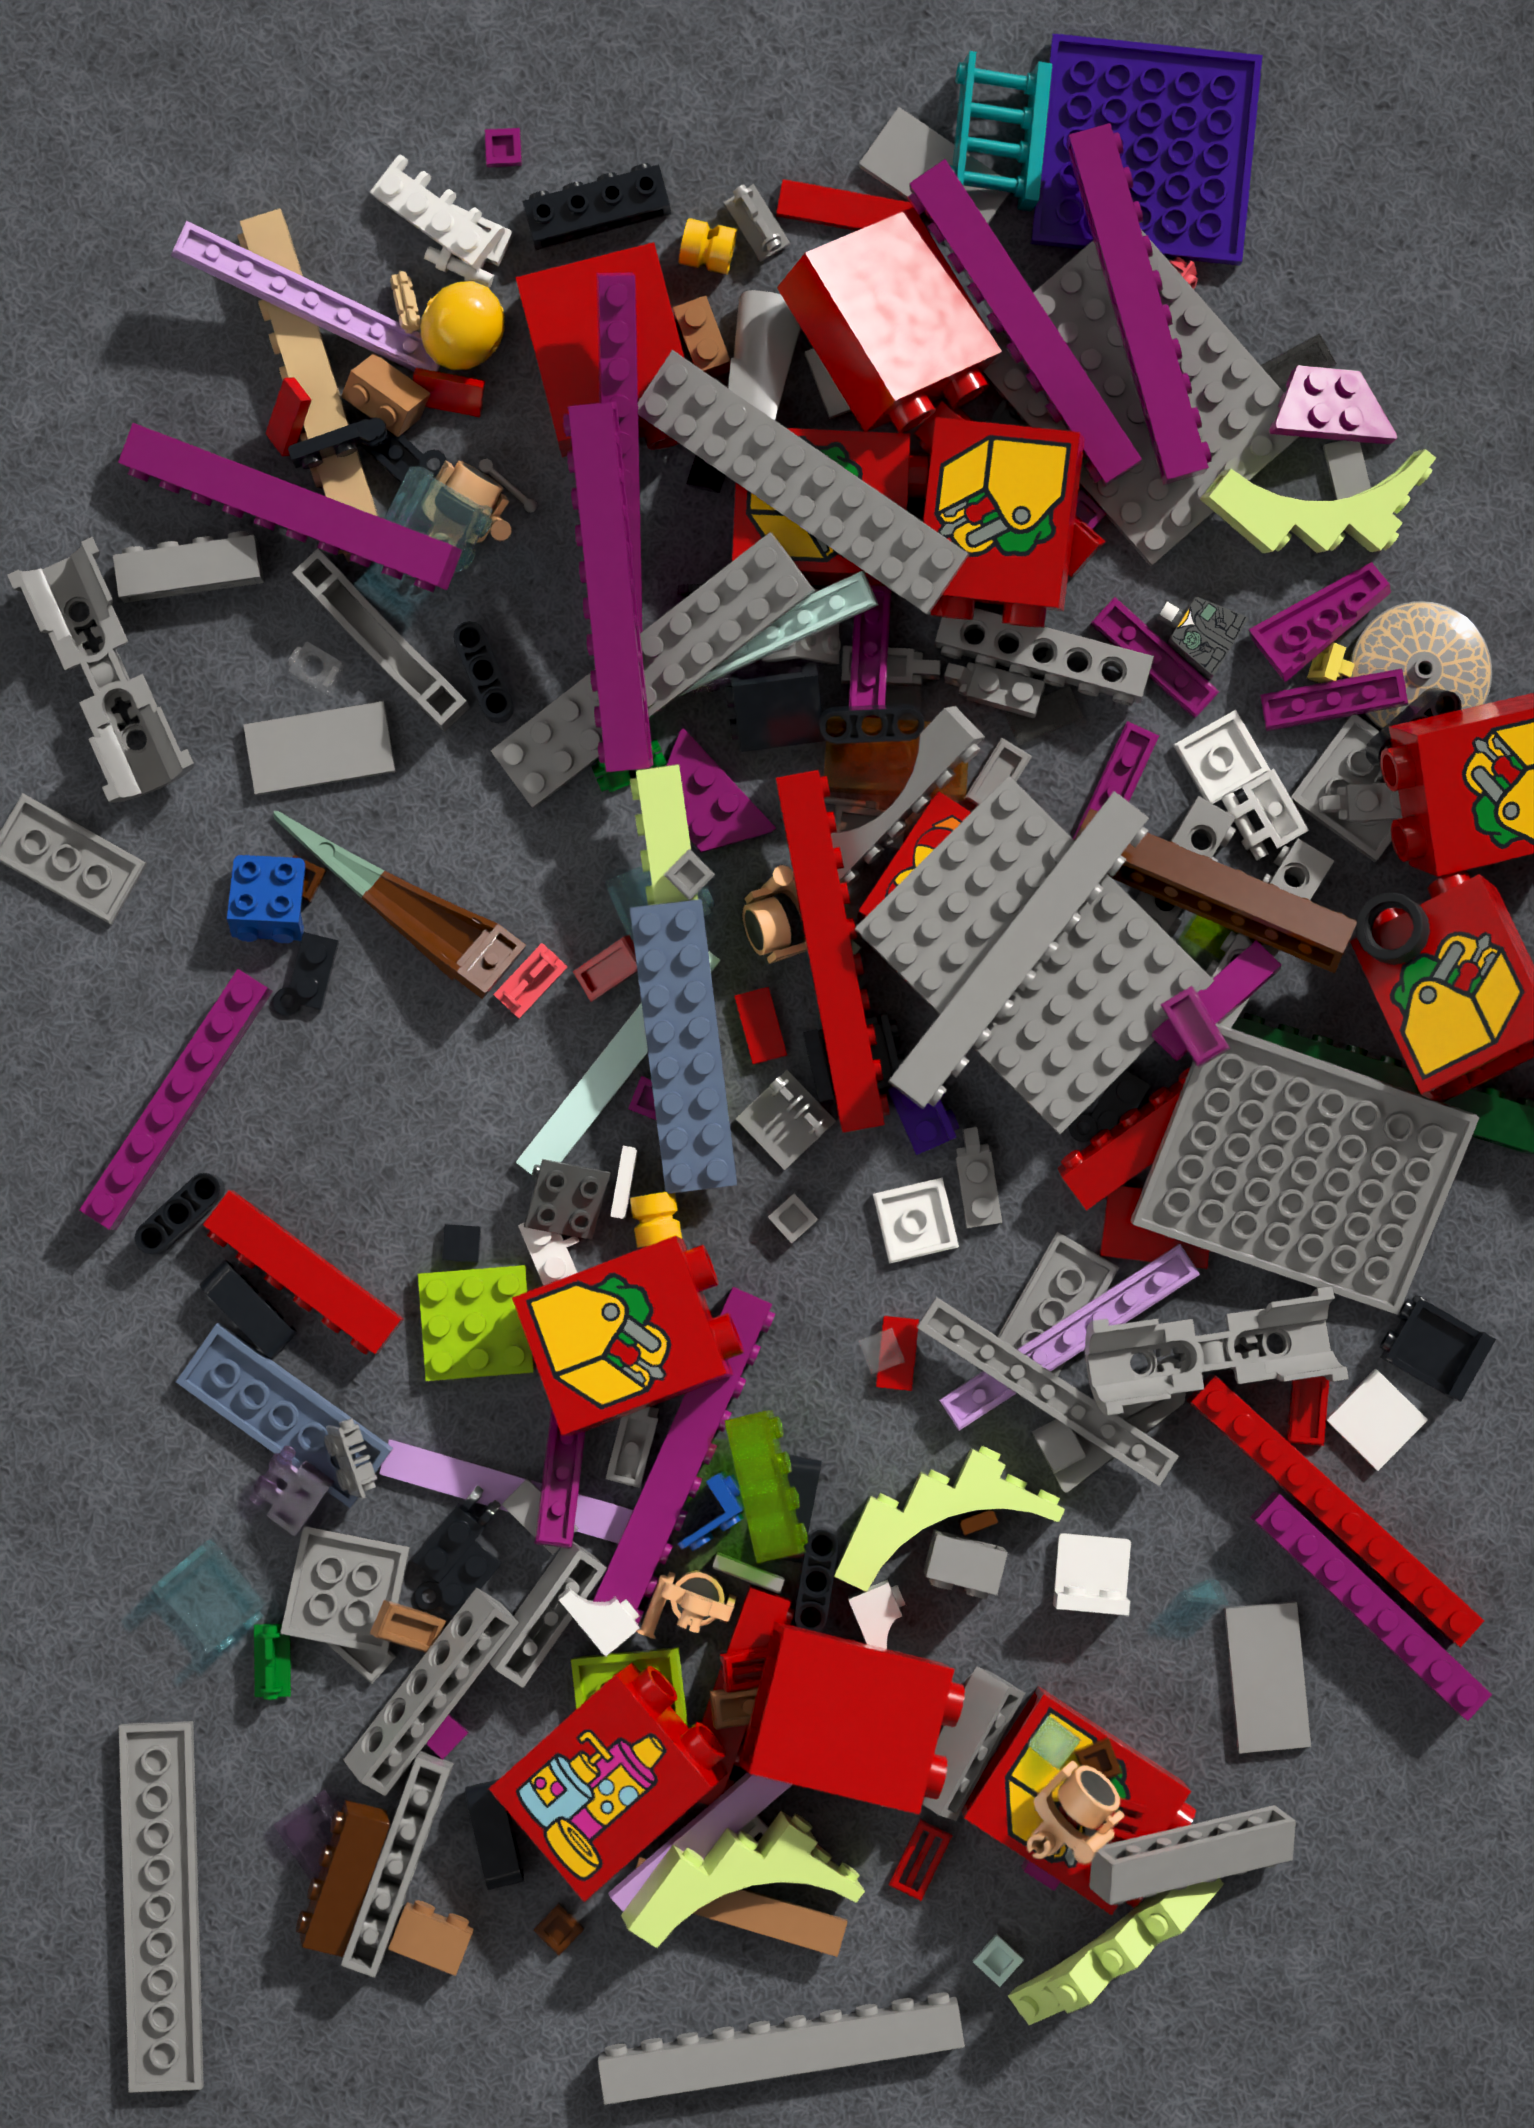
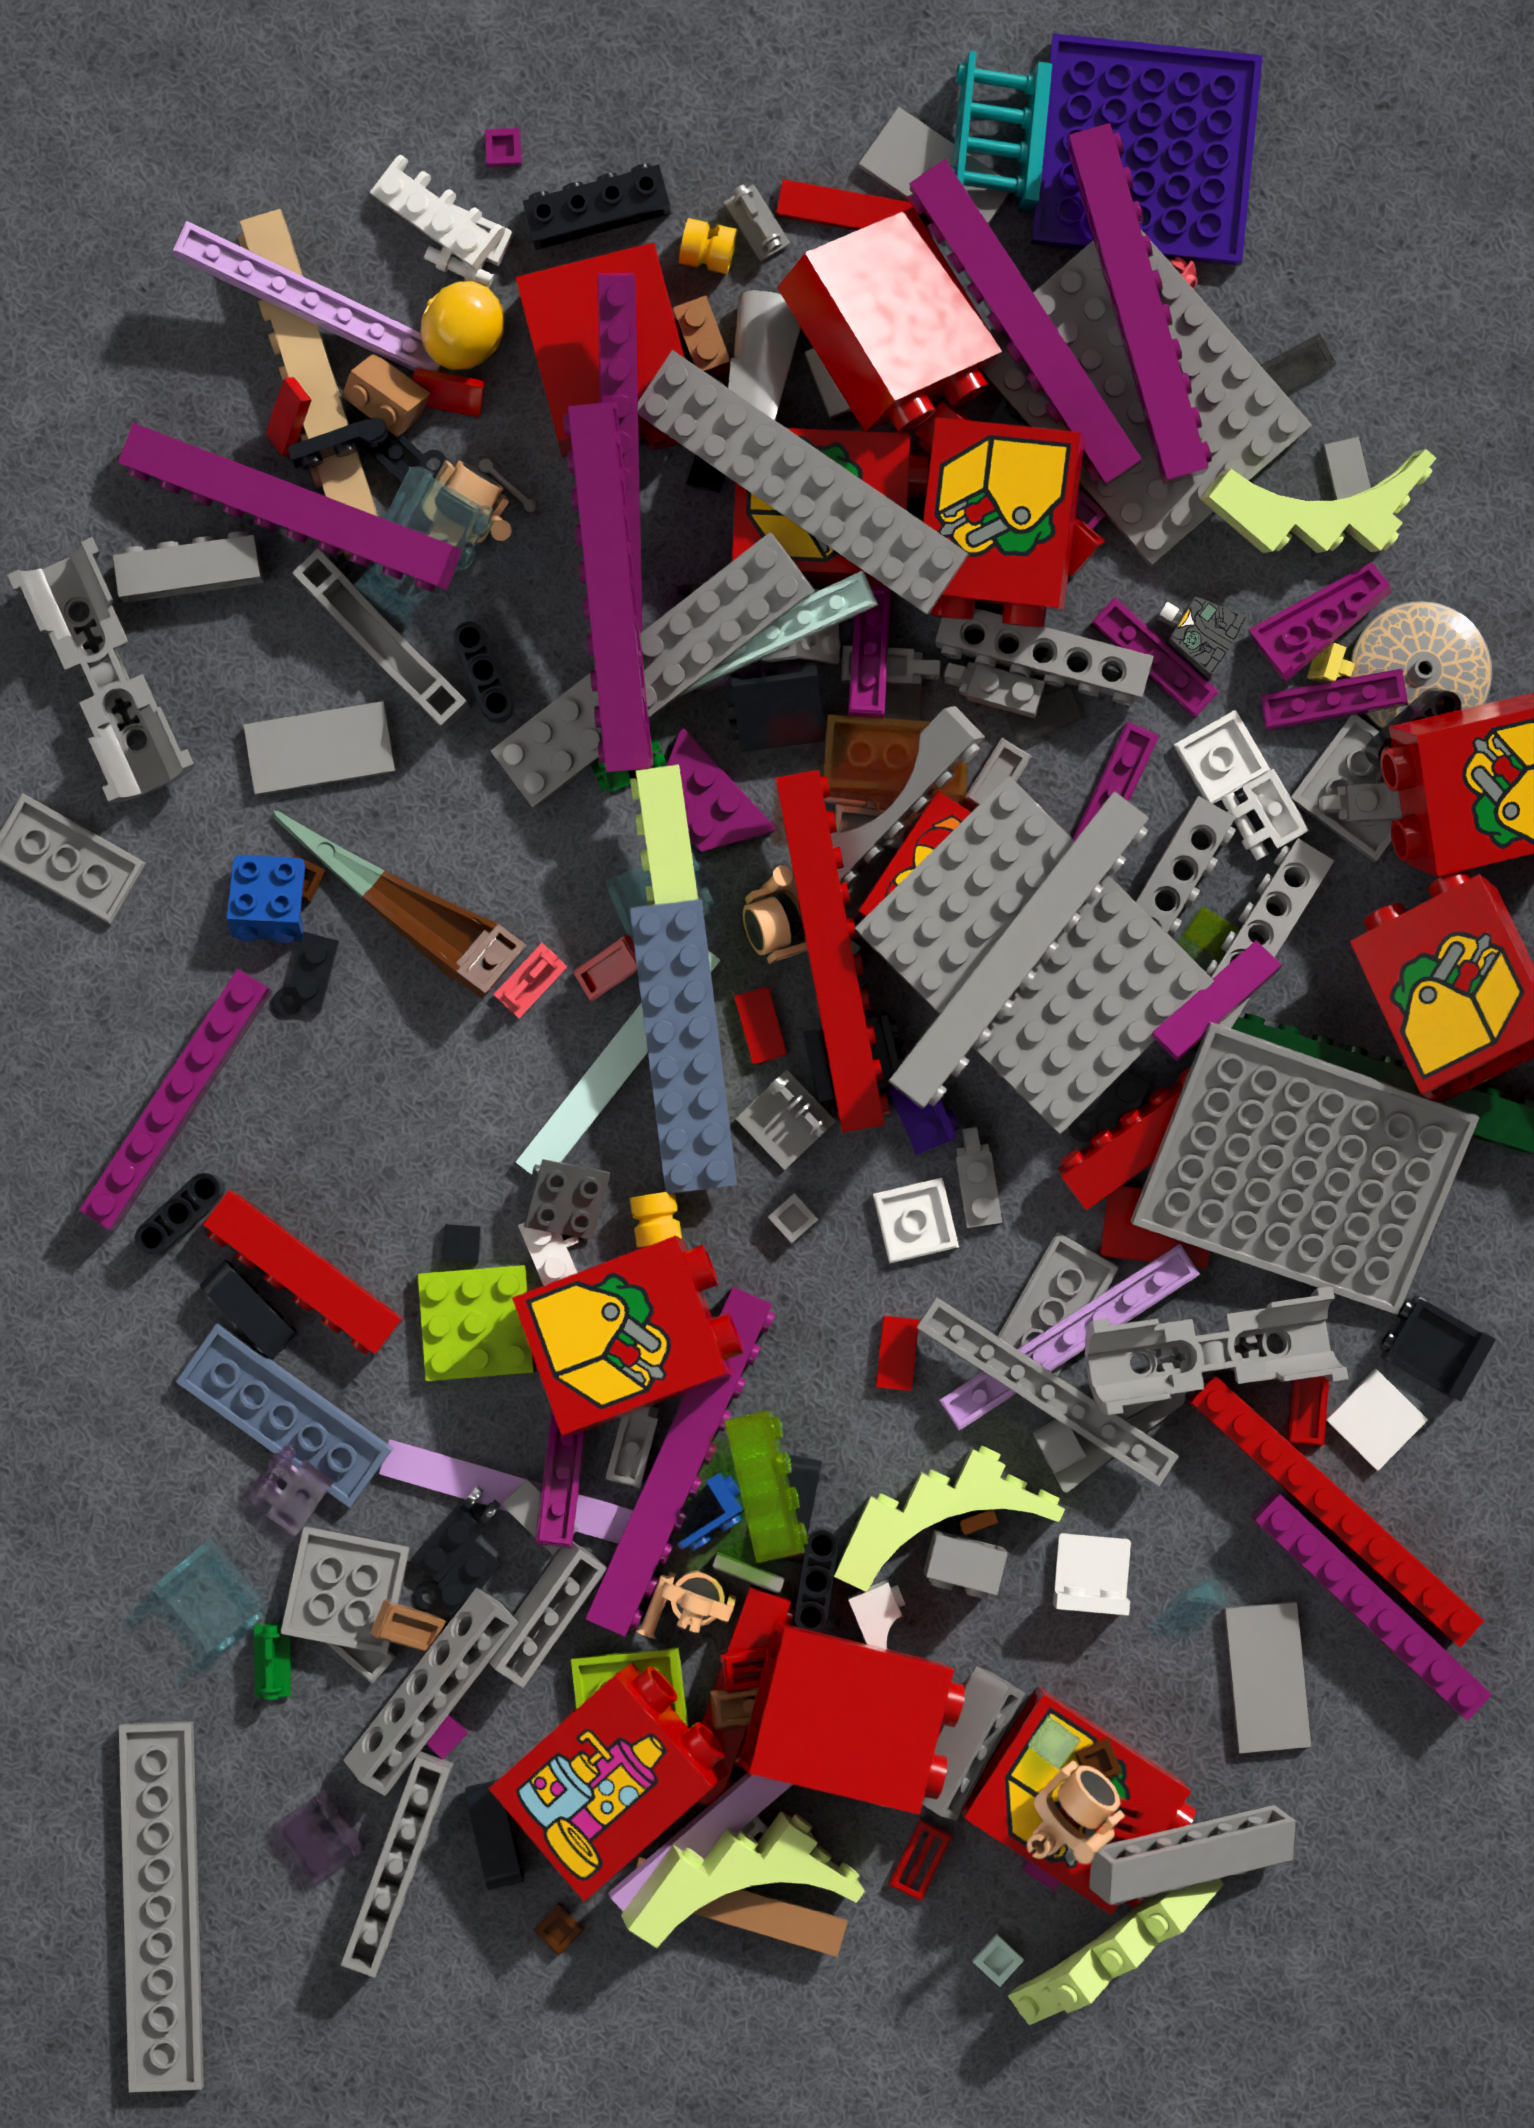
(327, 679): clear brick -> none
(343, 1879): reddish brown brick -> none
(349, 1477): light grey hinge -> none
(405, 302): tan axle -> none
(431, 1937): medium nougat brick -> none
(604, 1622): white arch -> none
(624, 1182): white tile -> none
(643, 1099): magenta tile -> none
(689, 874): light grey tile -> none
(780, 2049): light grey brick -> none
(881, 1351): clear tile -> none
(887, 732): black beam -> none
(1195, 1026): magenta tile -> none
(1235, 900): reddish brown brick -> none
(1331, 406): wing -> none
(1372, 910): black tyre -> none

